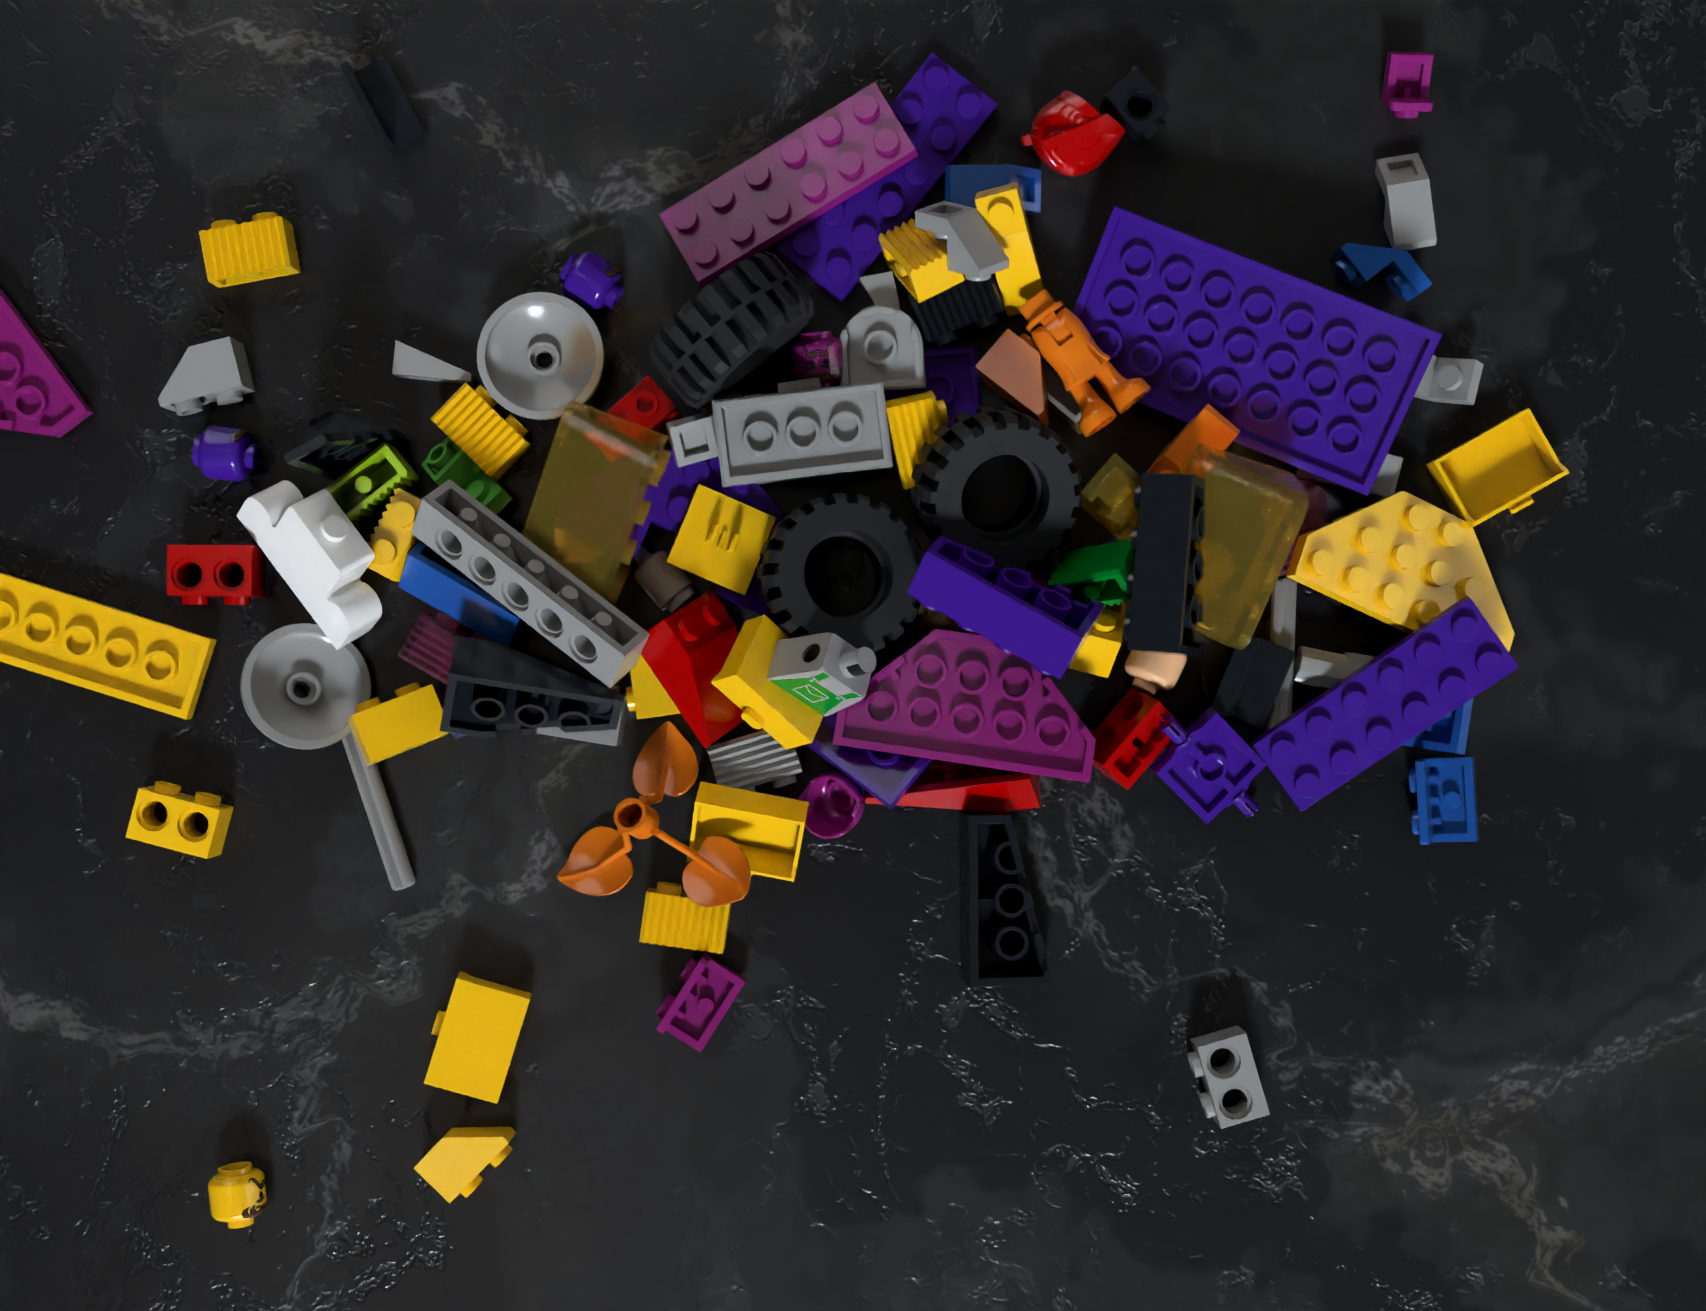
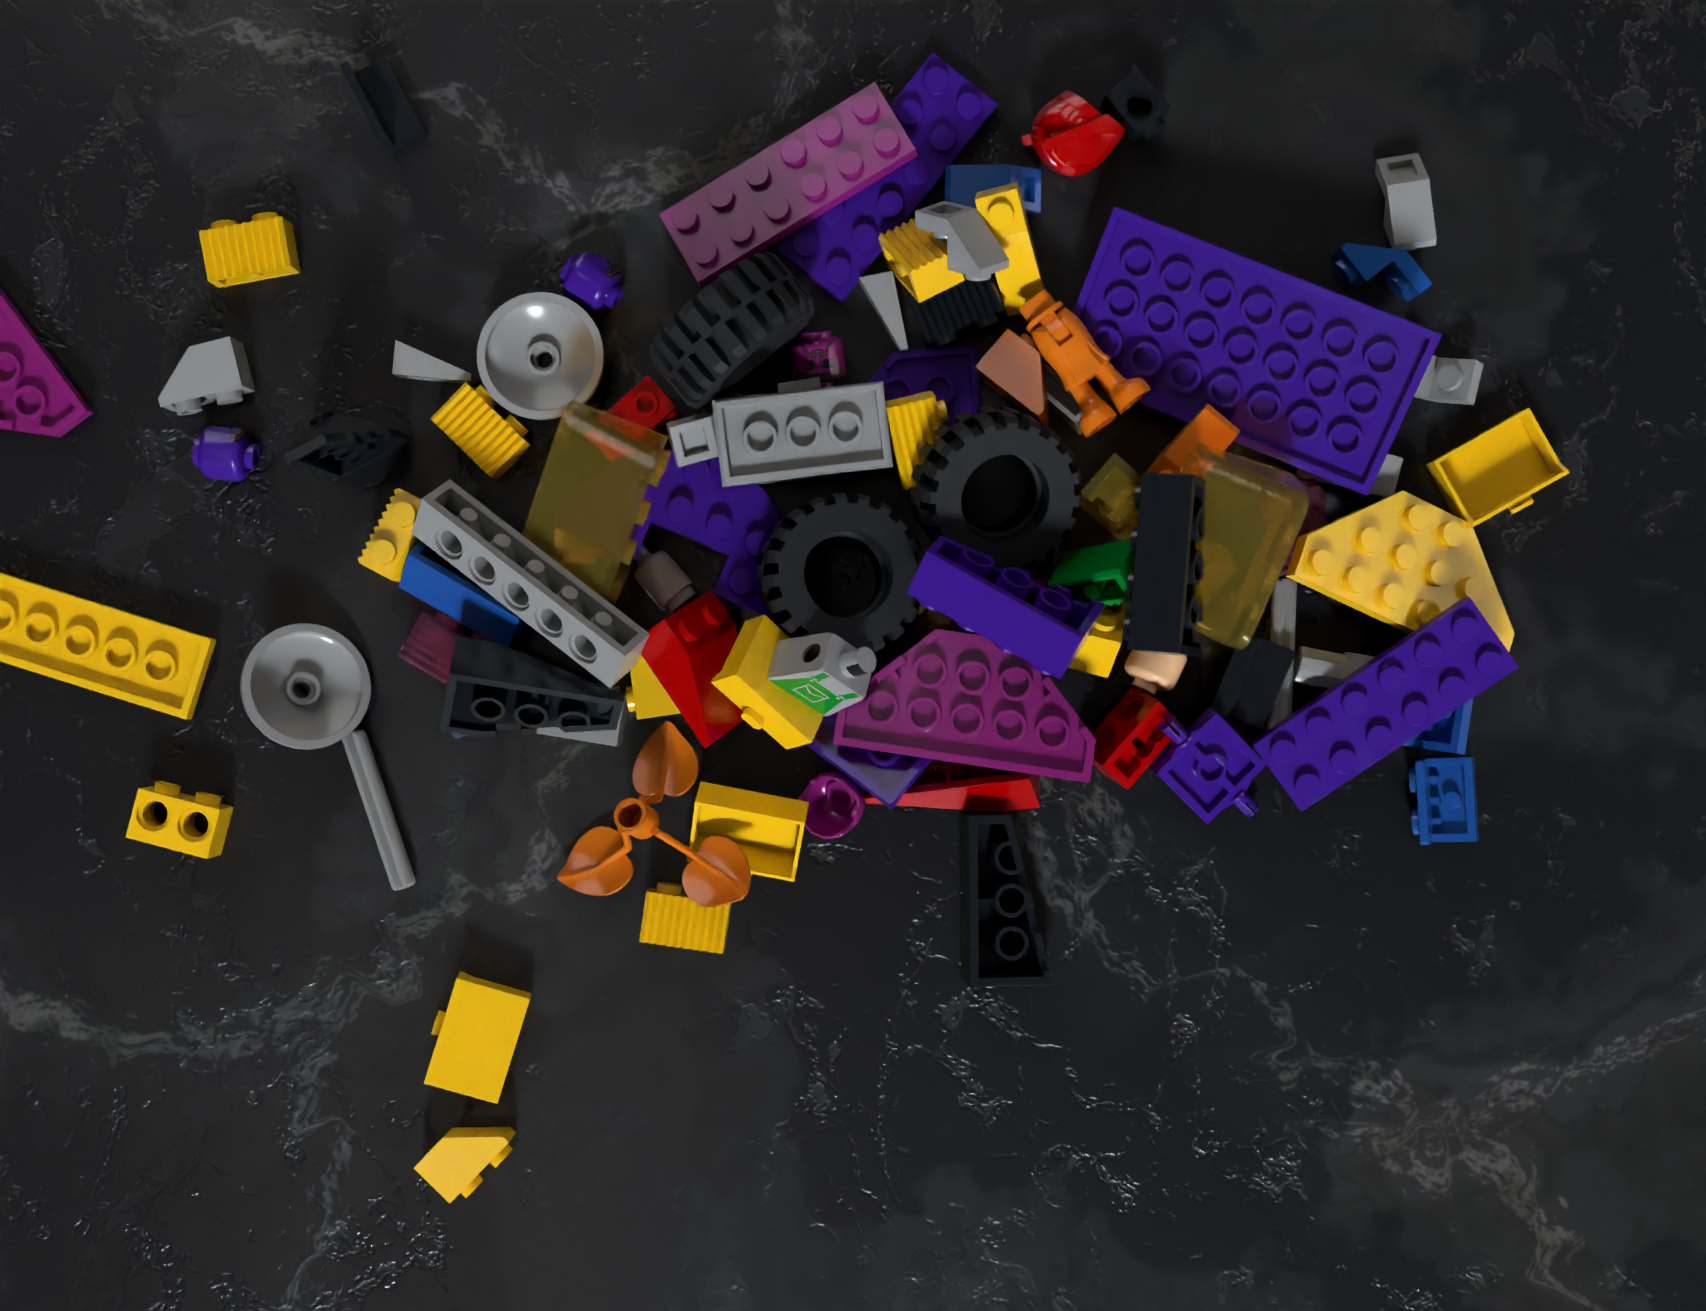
(216, 566): red brick -> none
(237, 1194): yellow head -> none
(316, 556): white brick -> none
(372, 483): lime brick -> none
(397, 724): yellow brick -> none
(451, 462): bright green slope -> none
(701, 1002): magenta bracket -> none
(721, 539): yellow piece -> none
(754, 761): light grey brick -> none
(884, 347): light grey tile -> none
(1236, 1073): light grey brick -> none
(1407, 83): magenta bracket -> none

